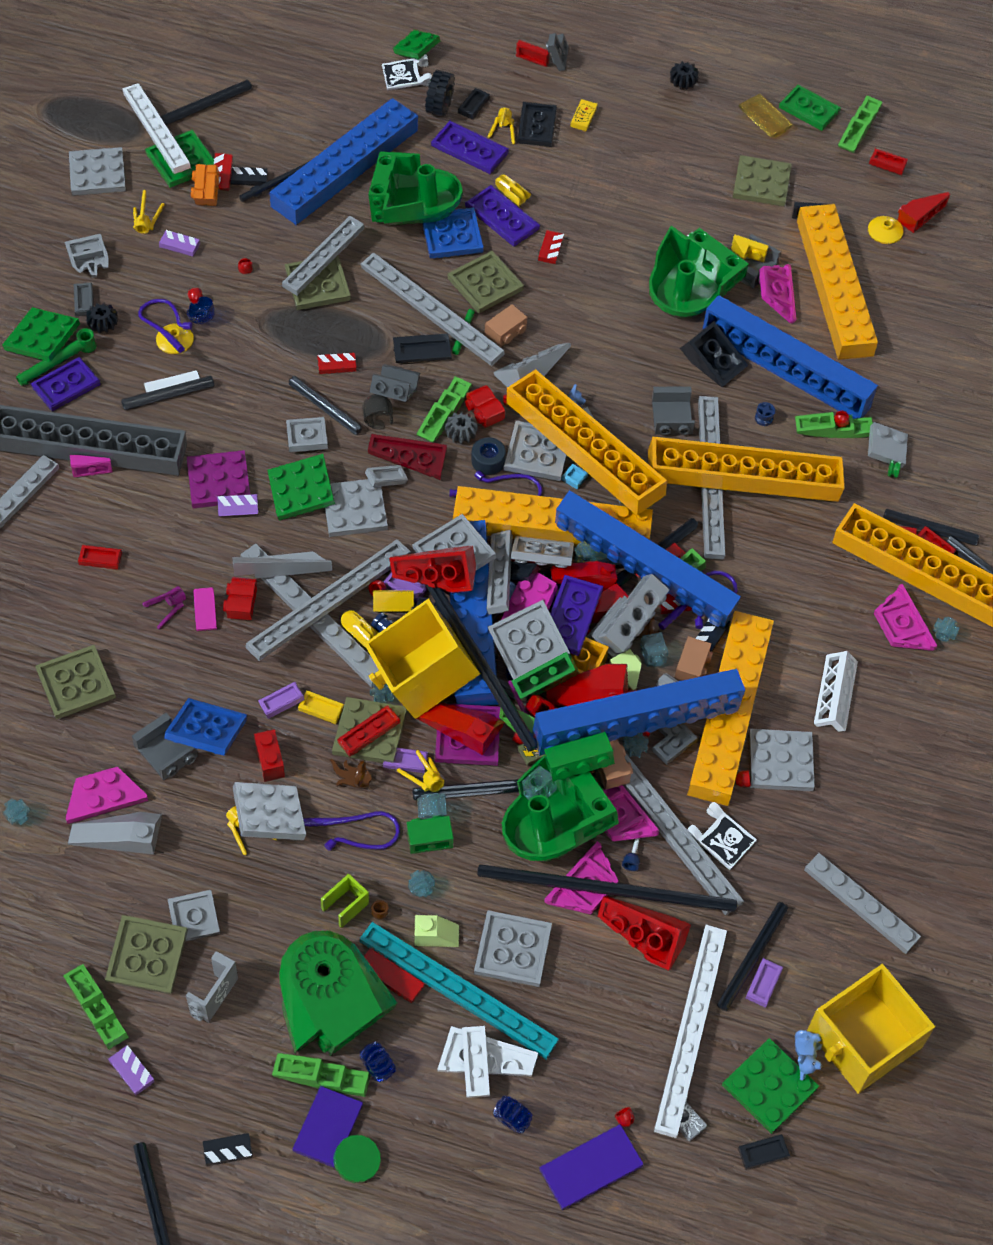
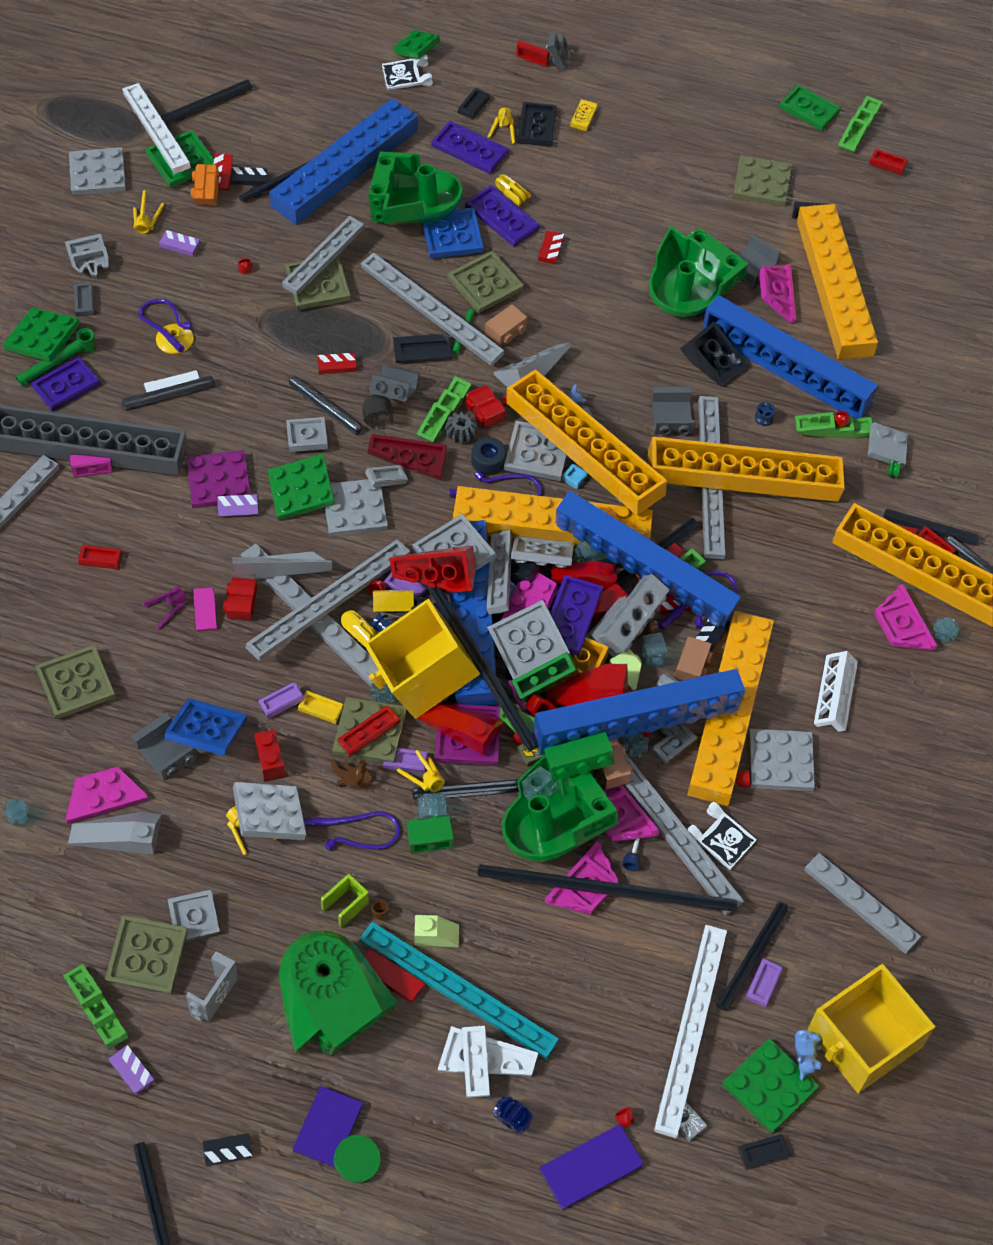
(101, 318): black gear -> none
(194, 294): red hinge -> none
(202, 311): clear blue hair -> none
(316, 1073): bright green slope -> none
(377, 1061): clear blue gear -> none
(421, 883): clear light blue gear -> none
(440, 93): black bush -> none
(513, 948): light grey plate -> none
(651, 932): red wedge -> none
(684, 75): black gear -> none
(748, 248): yellow slope -> none
(765, 115): clear yellow piece -> none
(885, 230): yellow dish -> none
(921, 210): red slope -> none

